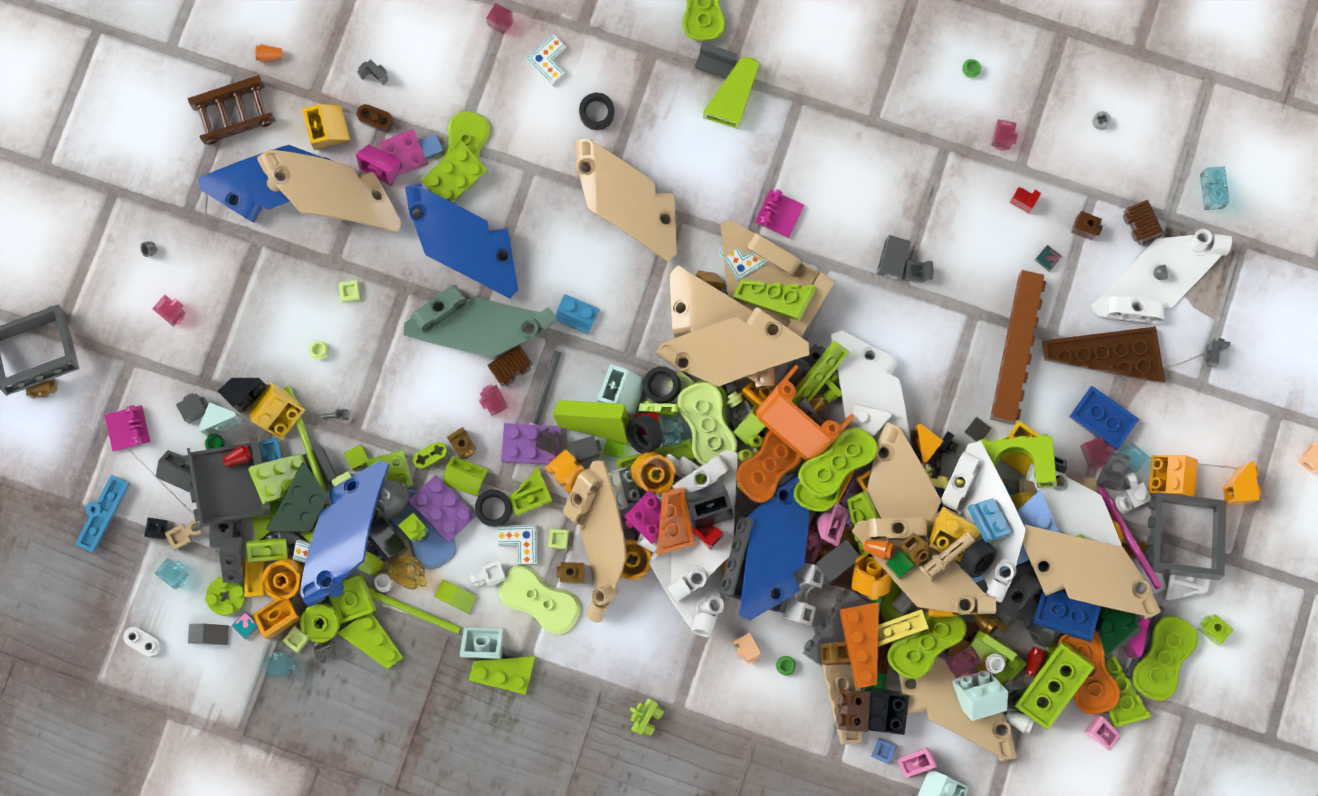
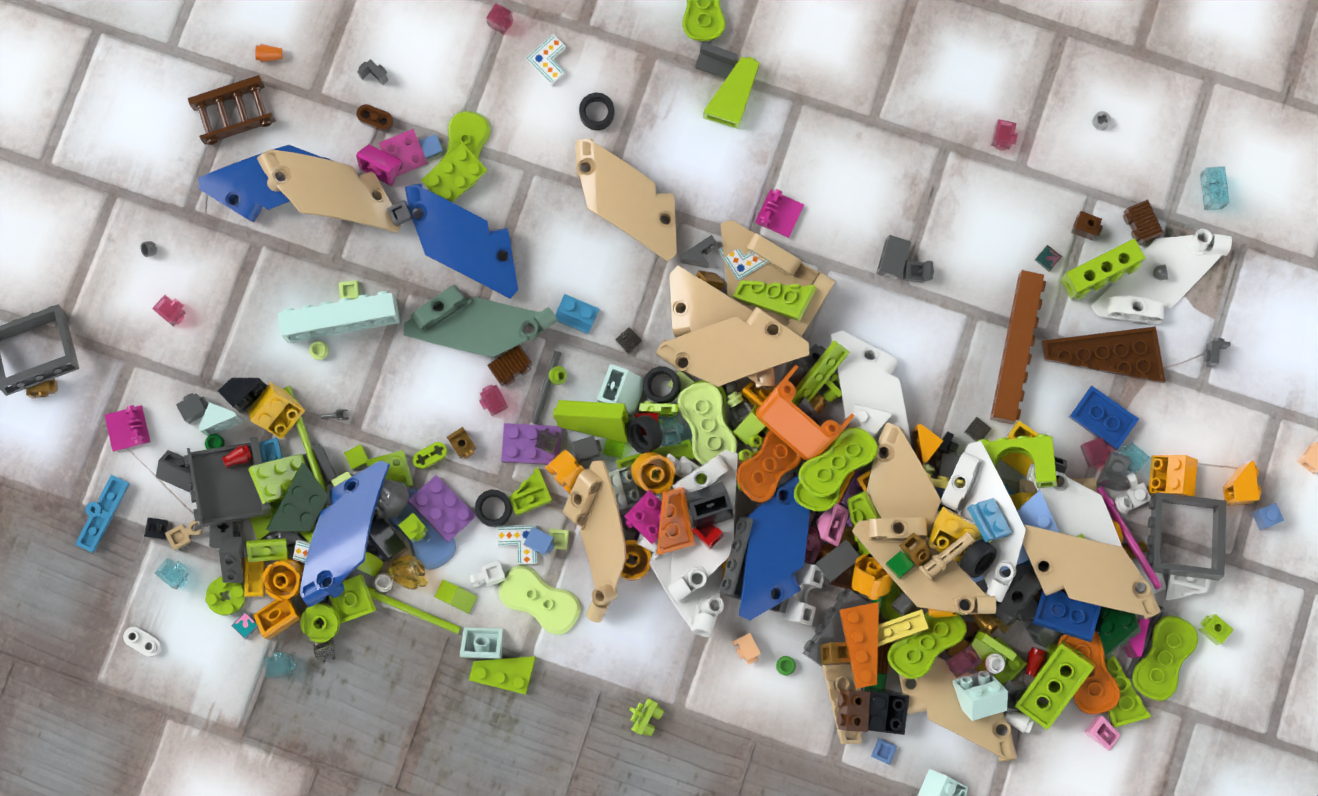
(208, 634): dark grey slope -> none
(296, 639): yellowish green tile -> none
(325, 125): yellow slope -> none
(338, 317): none -> light aqua brick
(373, 640): lime wing -> none
(400, 213): none -> tile
(464, 476): lime panel -> none
(539, 542): none -> medium blue brick
(553, 375): none -> lime plate
(578, 575): pearl gold brick -> none
(628, 340): none -> clear smoke tile
(695, 255): none -> dark grey slope
(879, 548): orange cone -> none
(917, 762): bright pink slope -> none
(971, 68): bright green plate -> none
(1024, 199): red panel -> none
(1102, 269): none -> lime brick
(1267, 516): none -> medium blue brick

